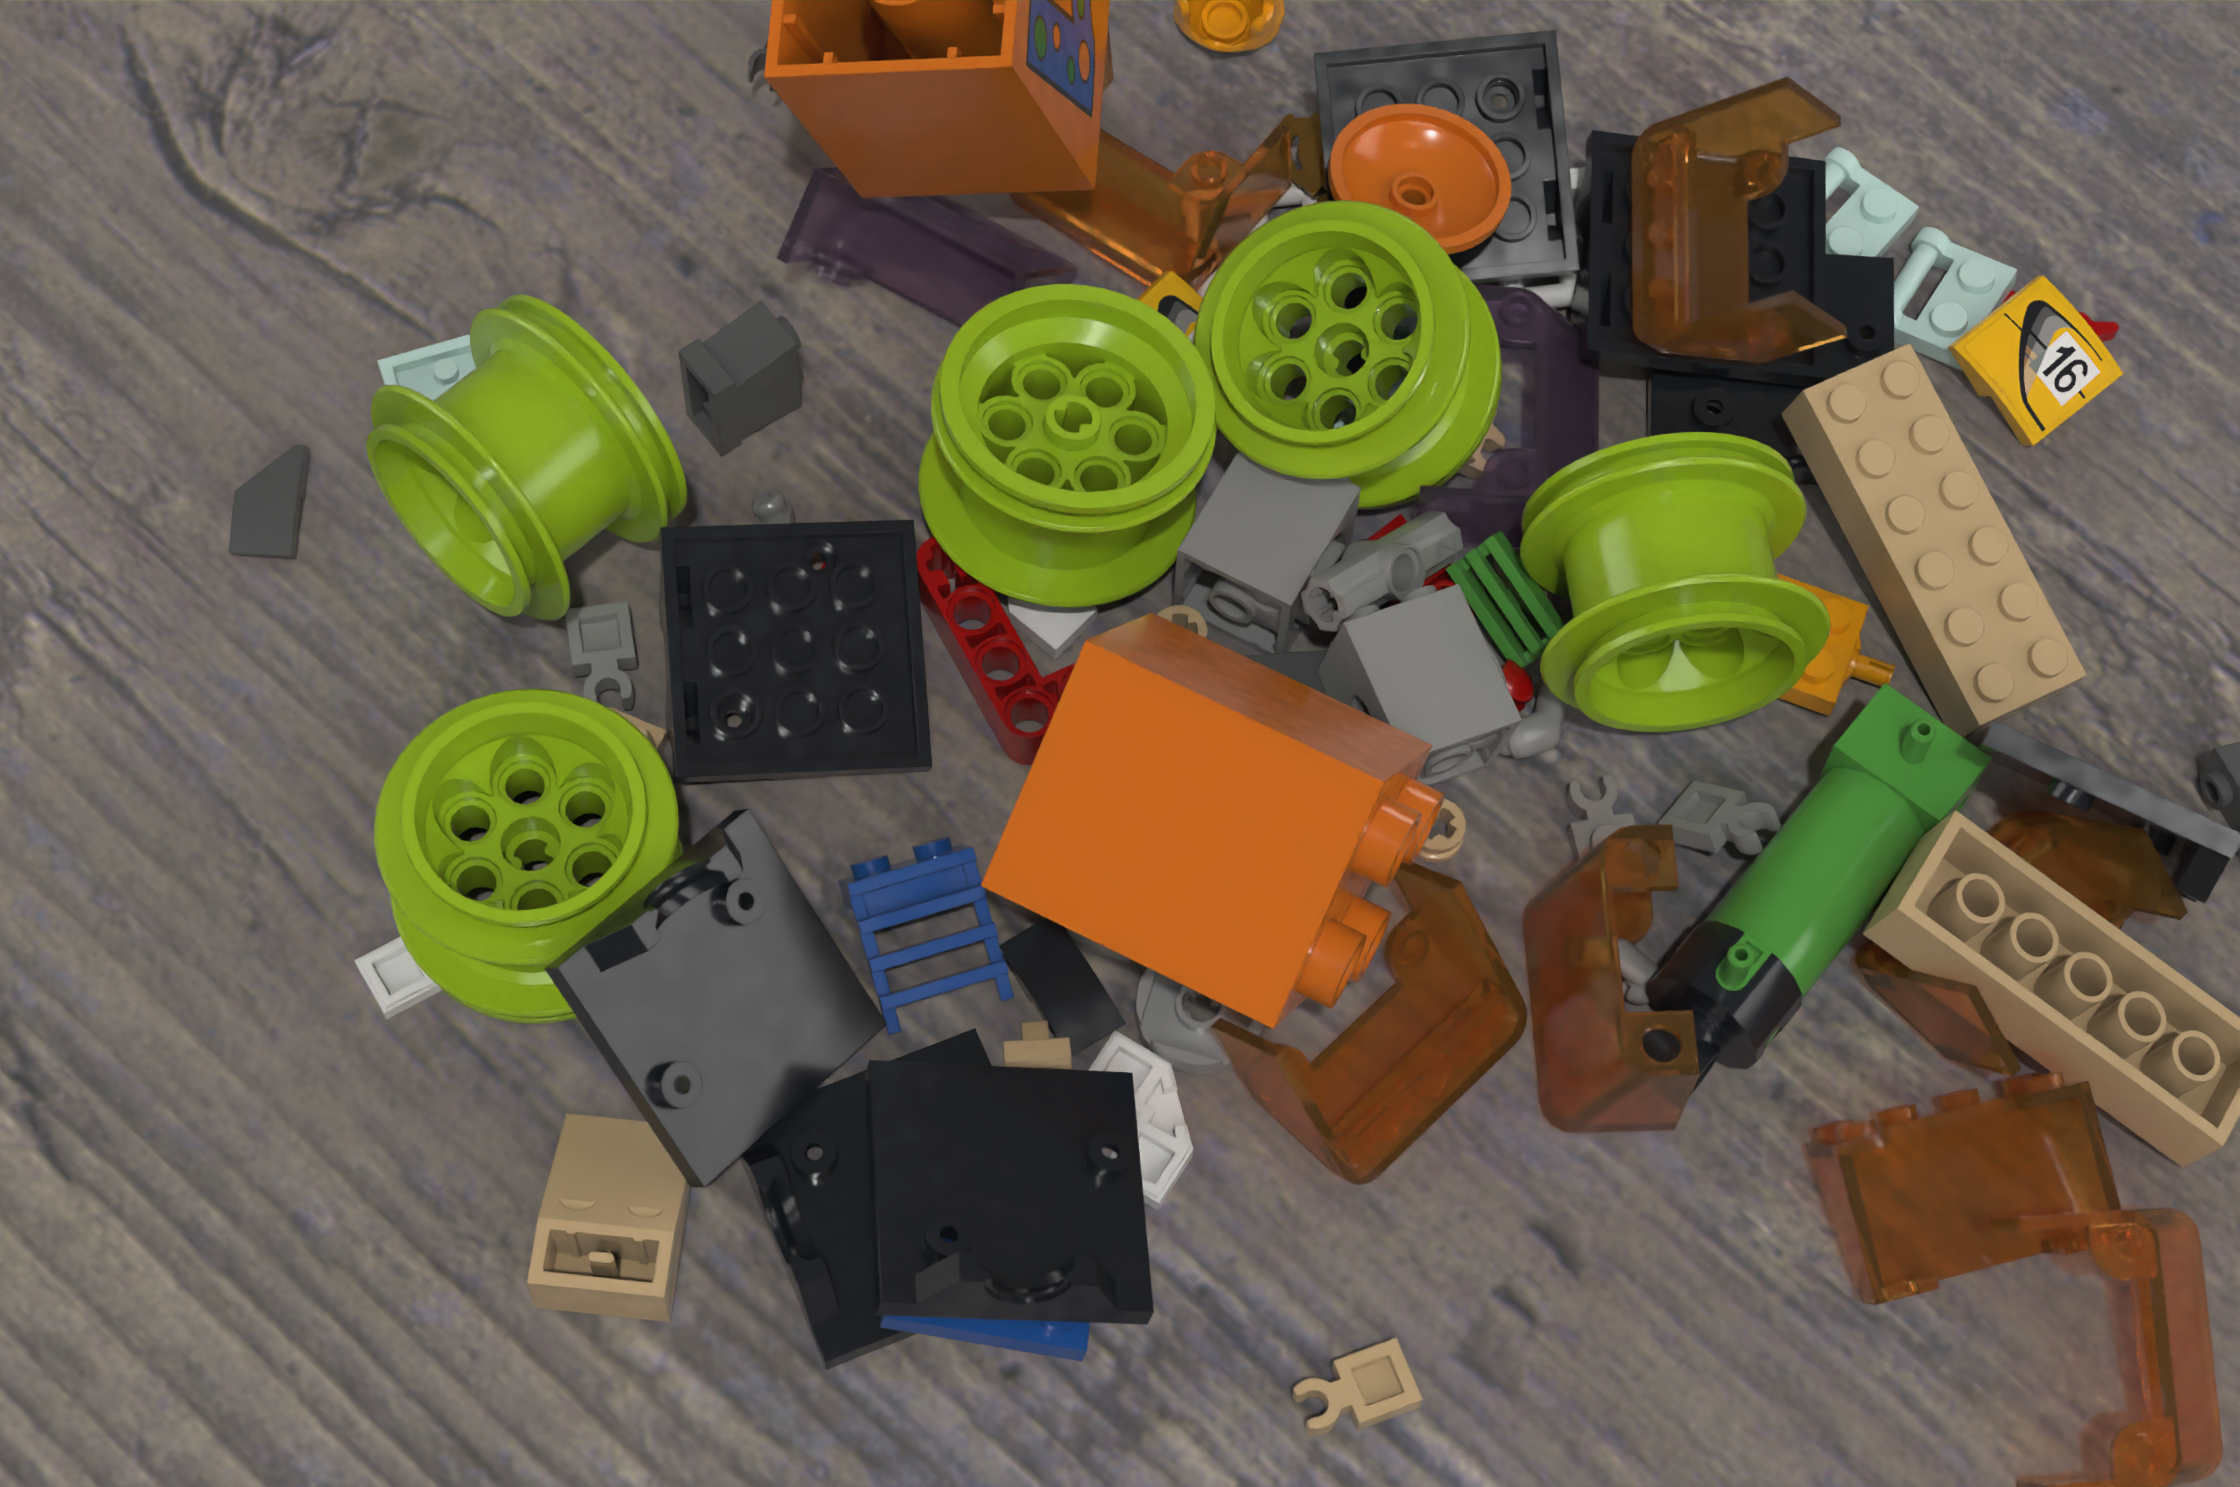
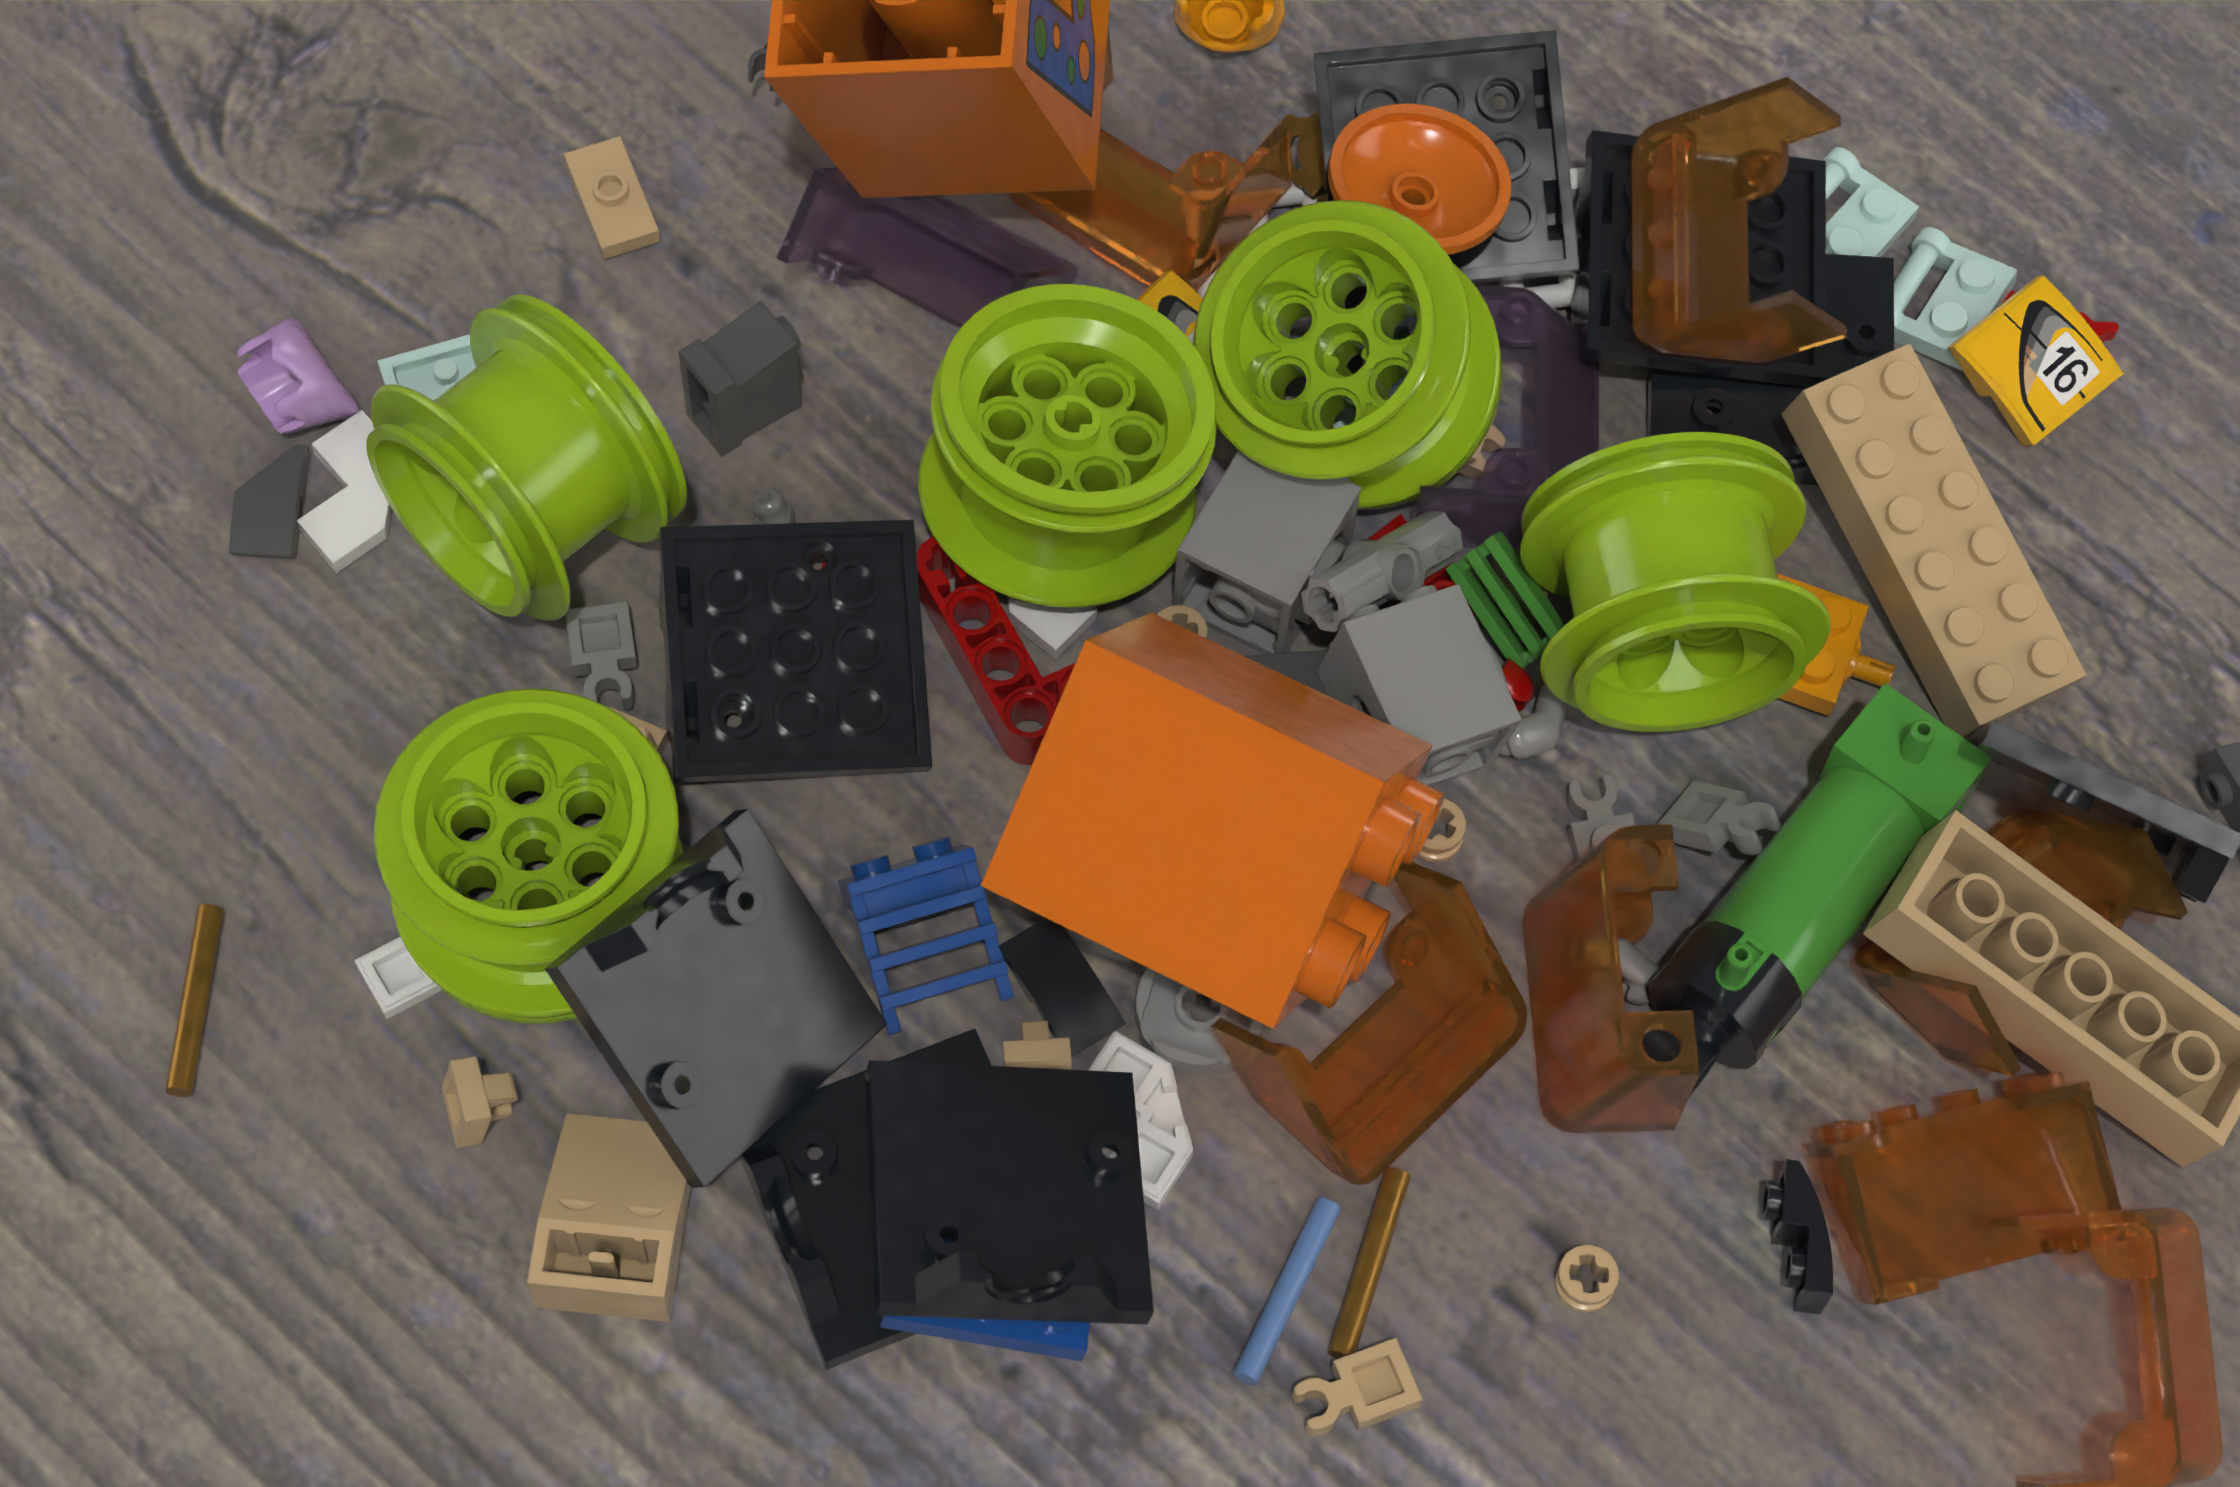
(194, 1000): none -> pearl gold bar
(293, 379): none -> lavender hair
(358, 514): none -> white tile
(475, 1100): none -> tan tile
(611, 197): none -> tan plate
(1286, 1291): none -> medium blue bar
(1369, 1263): none -> pearl gold bar
(1601, 1266): none -> tan bush
(1800, 1223): none -> black slope

